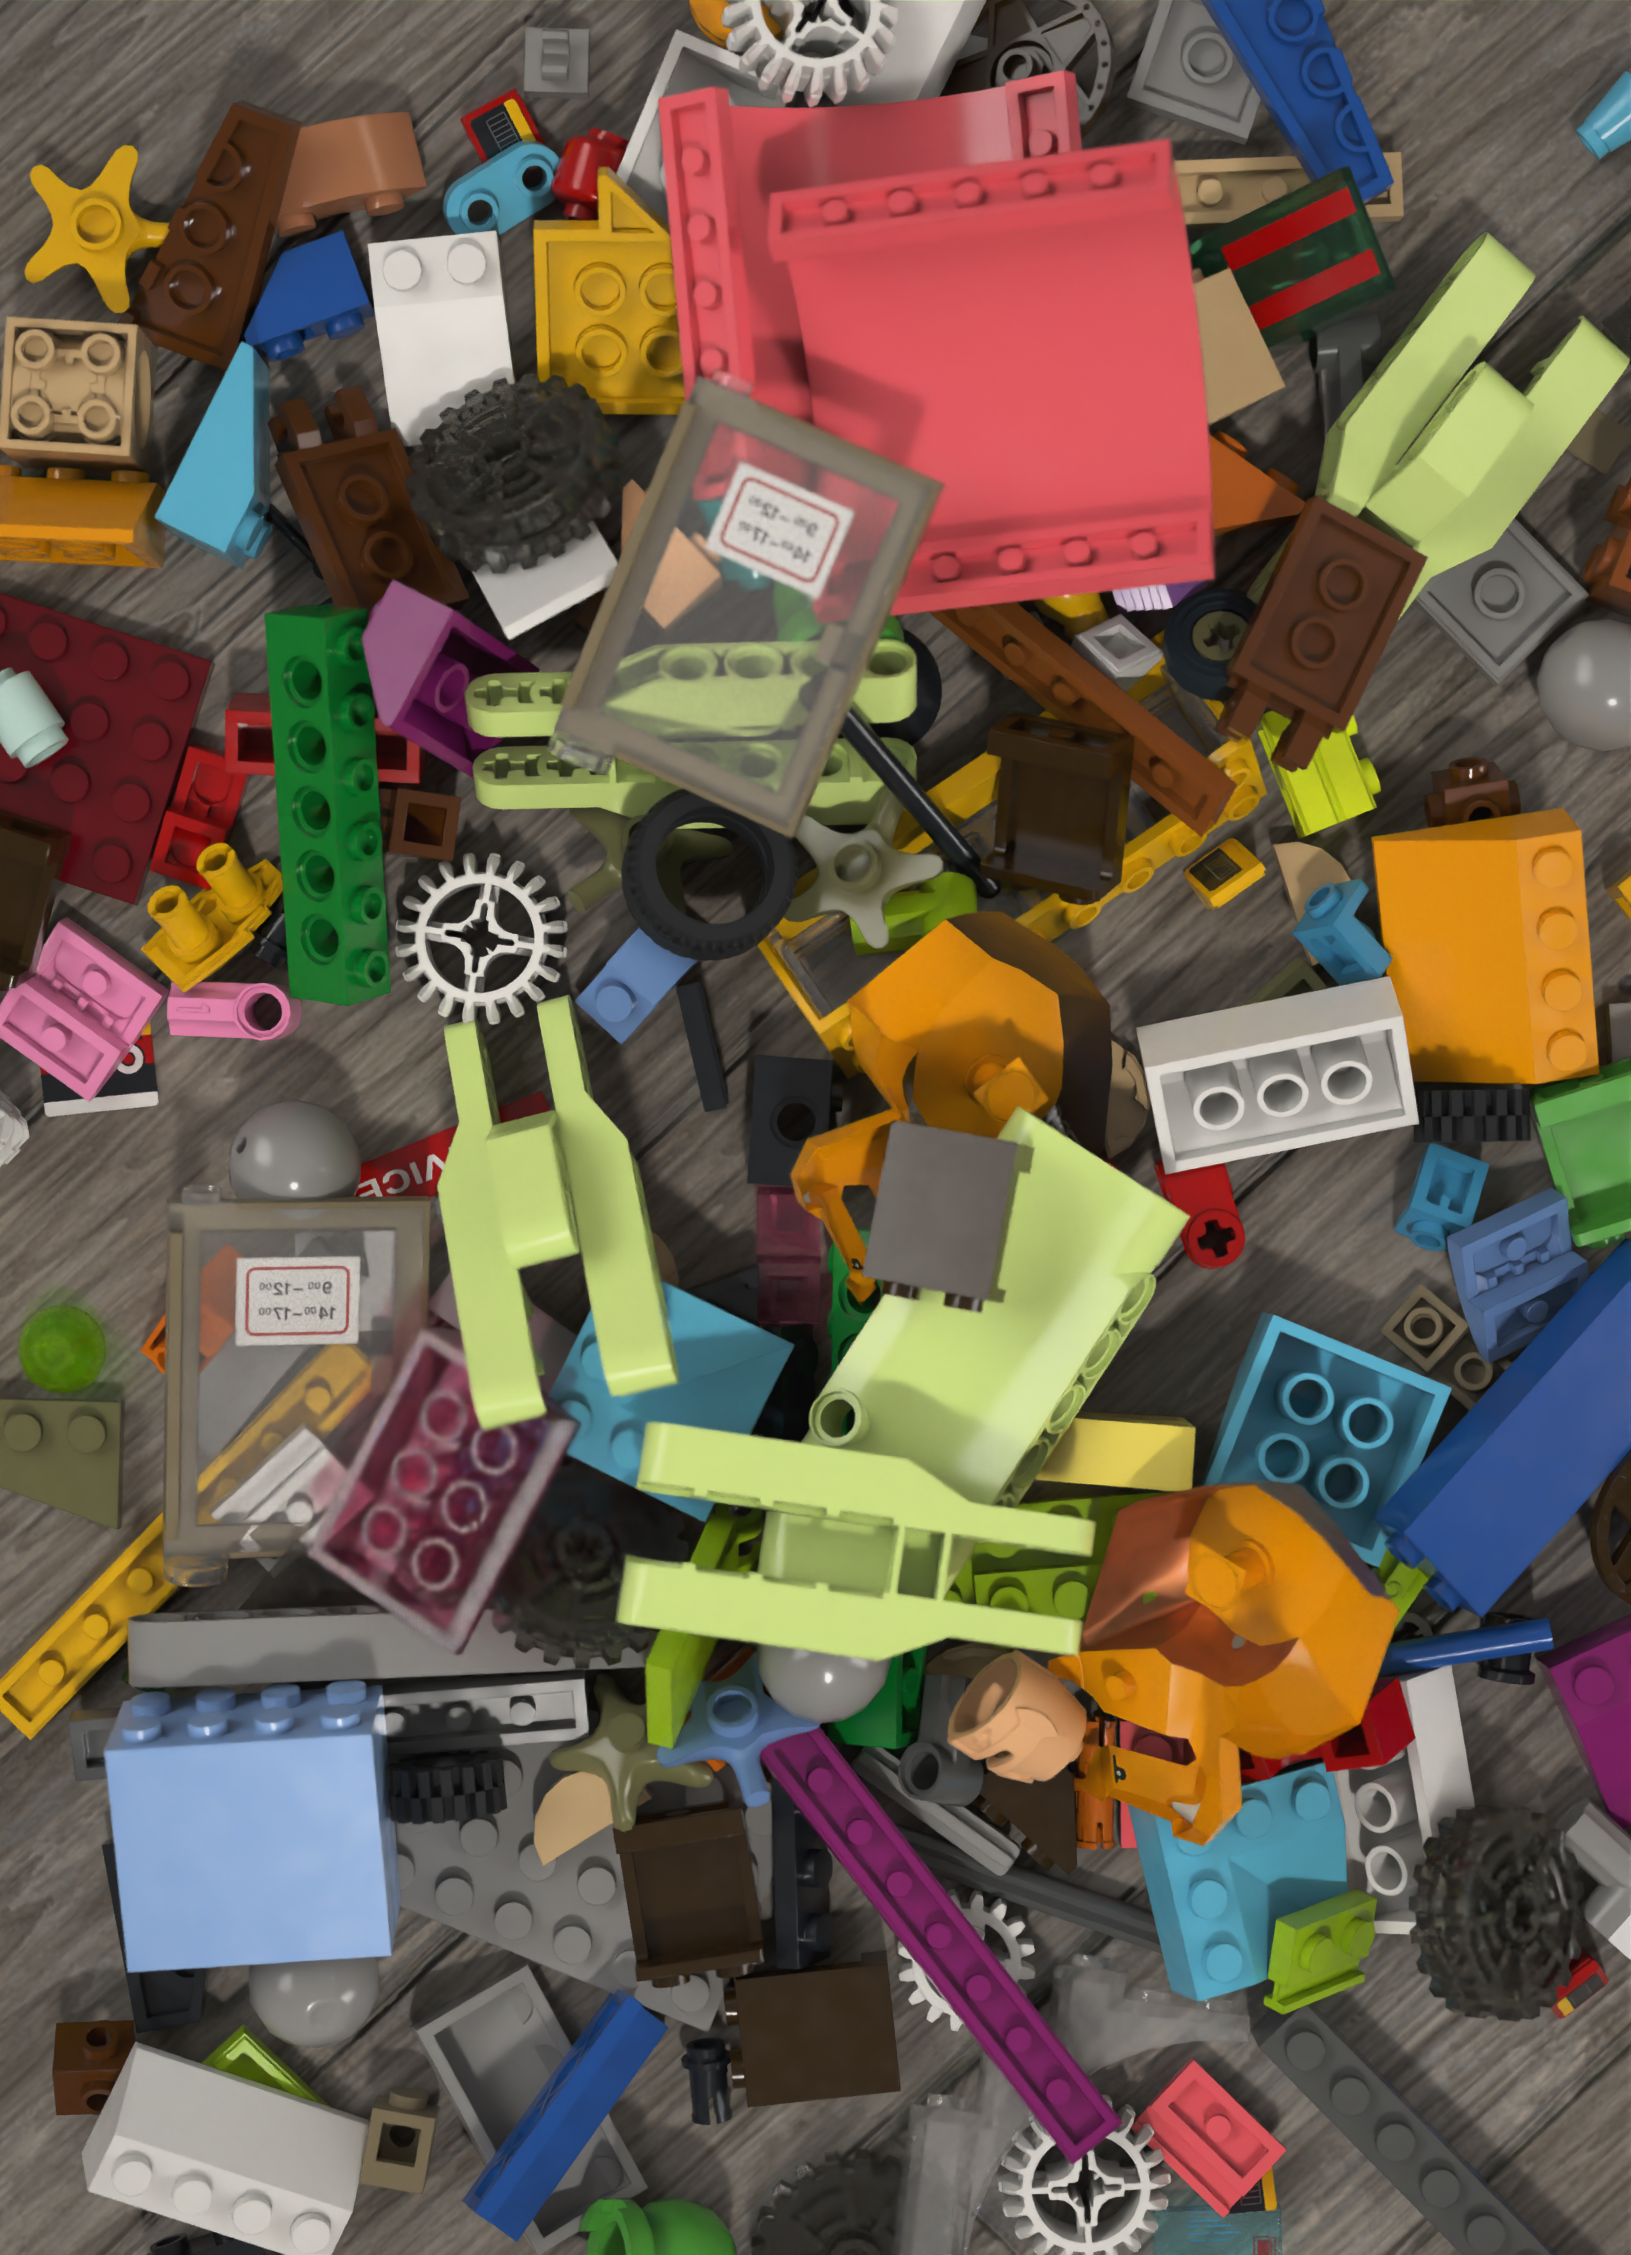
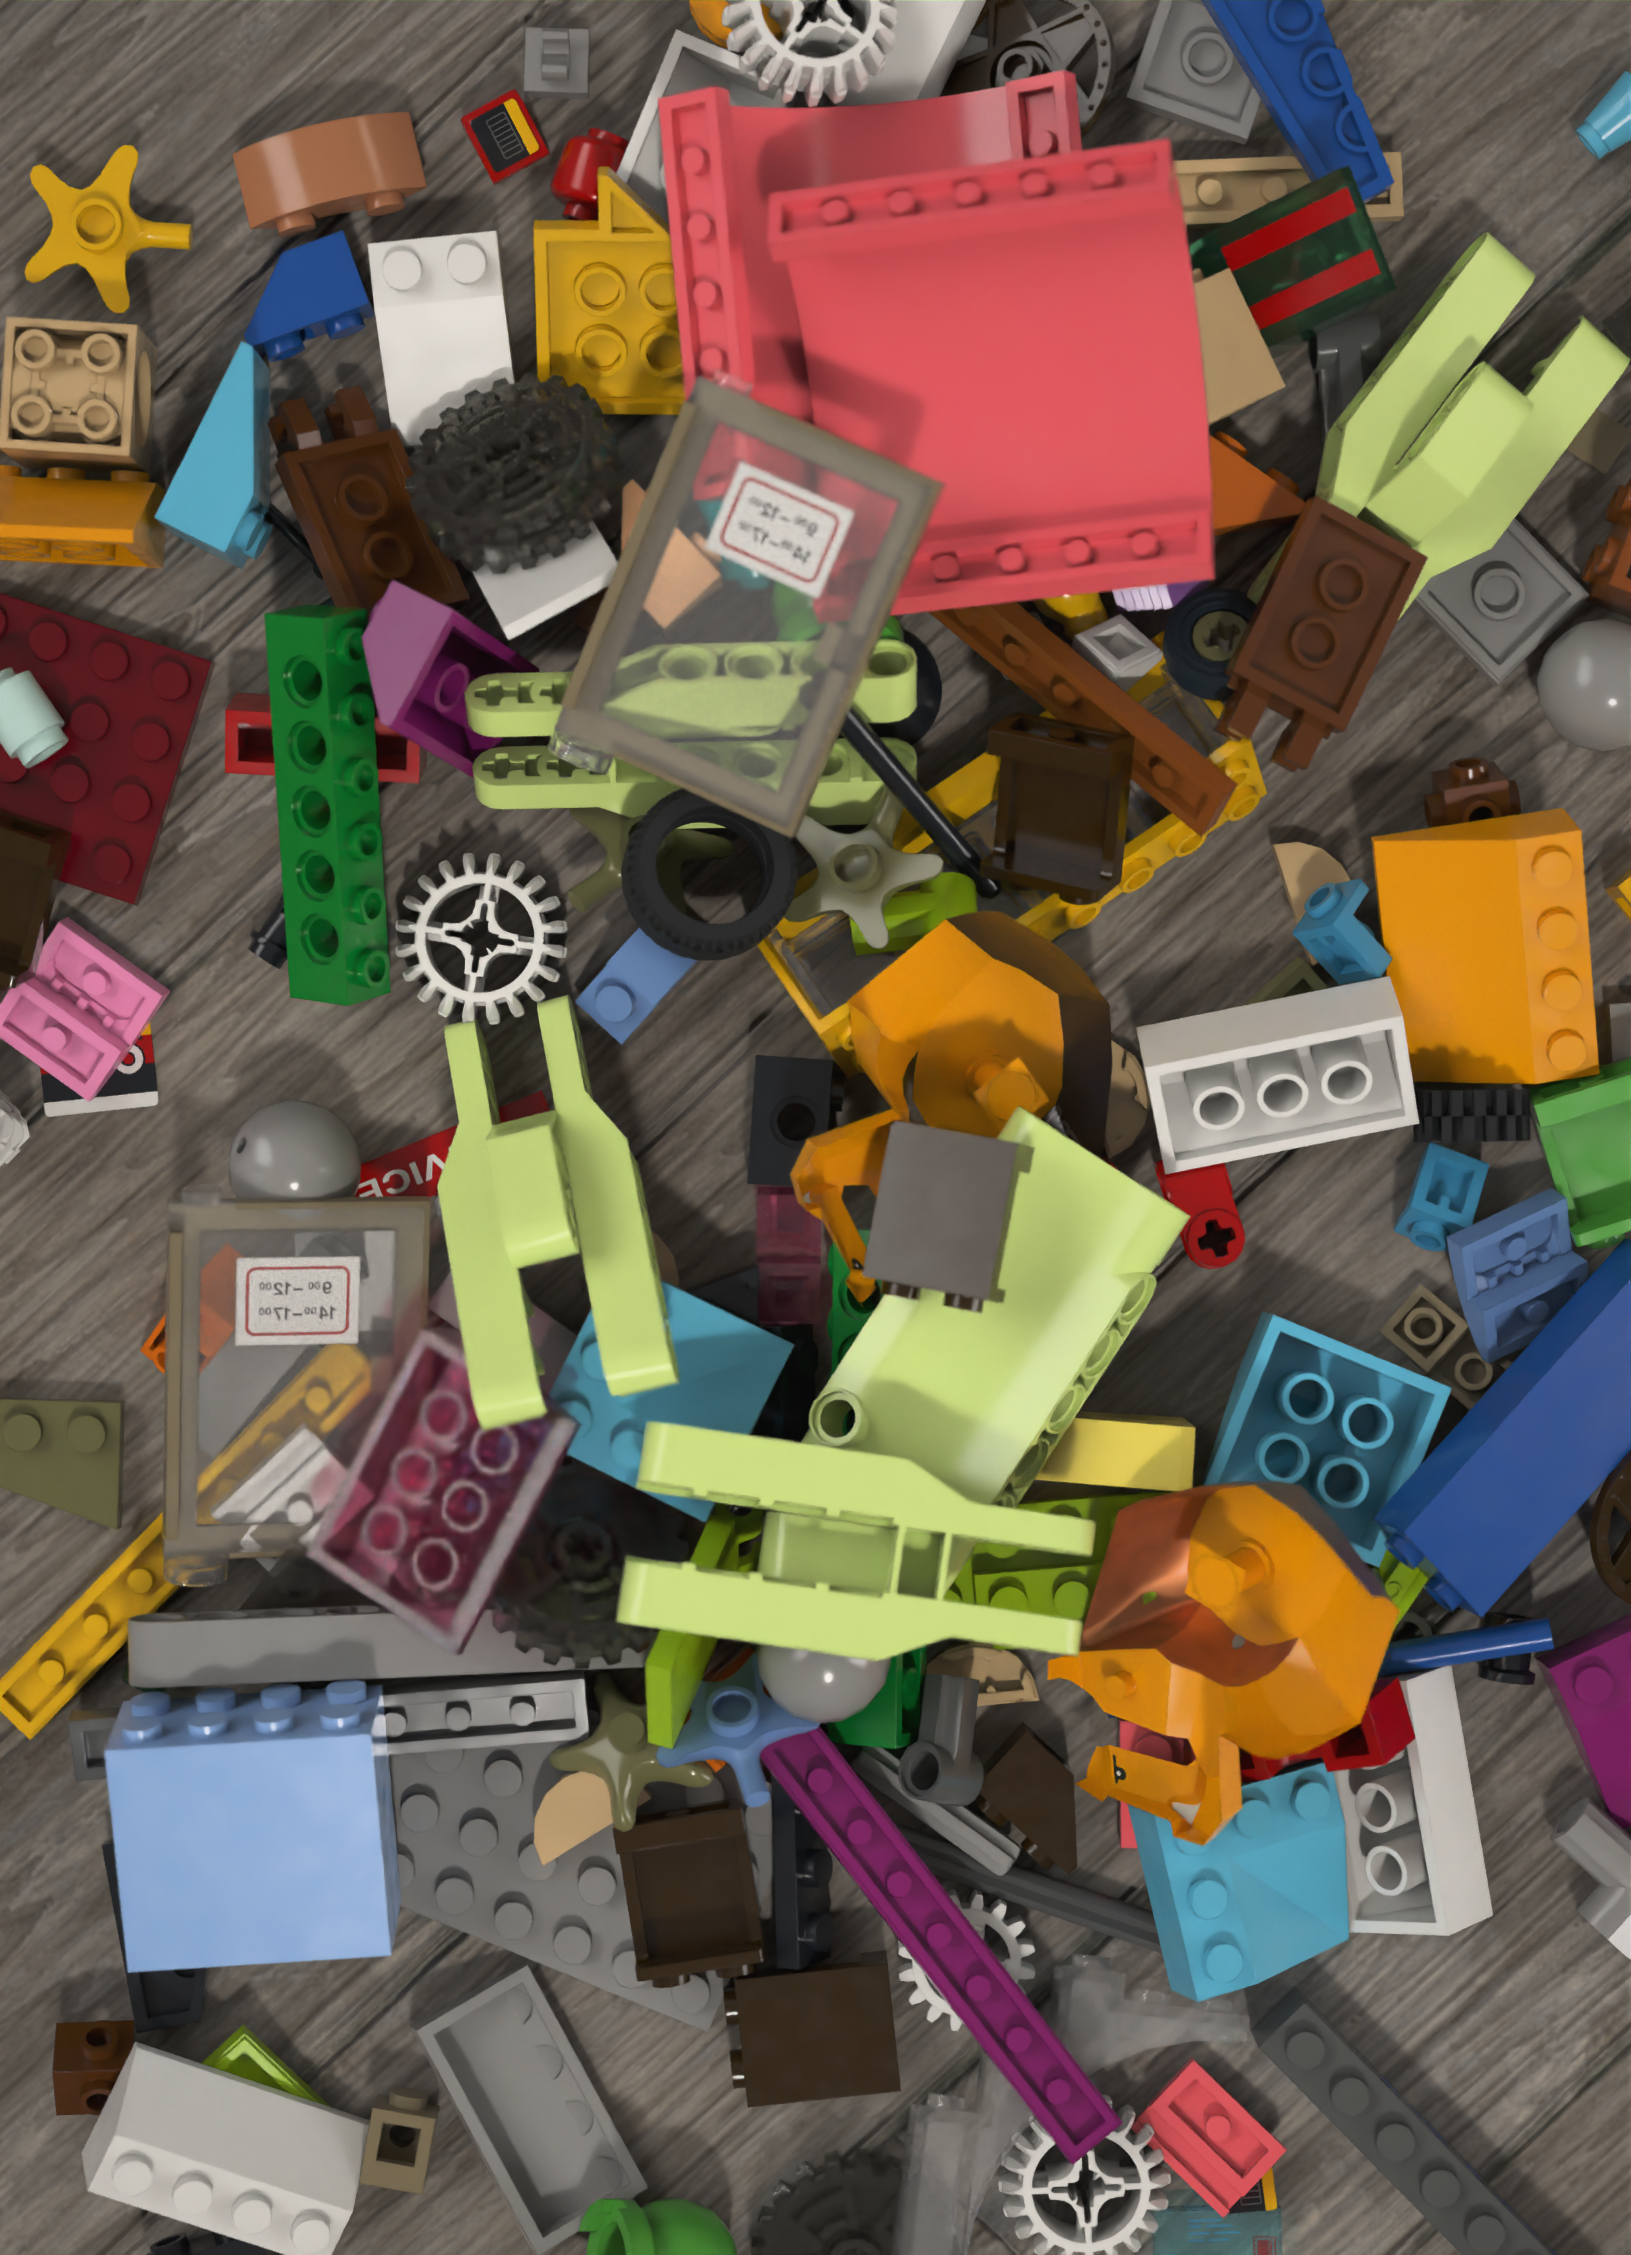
(62, 1349): clear neon green brick -> none
(200, 814): red slope -> none
(216, 923): yellow connector -> none
(218, 243): reddish brown wing -> none
(228, 1010): bright pink piece -> none
(314, 2000): light grey piece -> none
(418, 823): reddish brown slope -> none
(446, 1787): black tyre -> none
(502, 187): medium azure plate -> none
(565, 2114): blue fence -> none
(703, 1046): black tile -> none
(708, 2079): black pin -> none
(1018, 1720): light nougat helmet -> none
(1093, 1817): orange pin -> none
(1223, 873): slope -> none
(1320, 1950): lime plate -> none
(1331, 787): neon yellow brick -> none
(1497, 1912): clear smoke piece -> none
(1585, 1982): red slope -> none

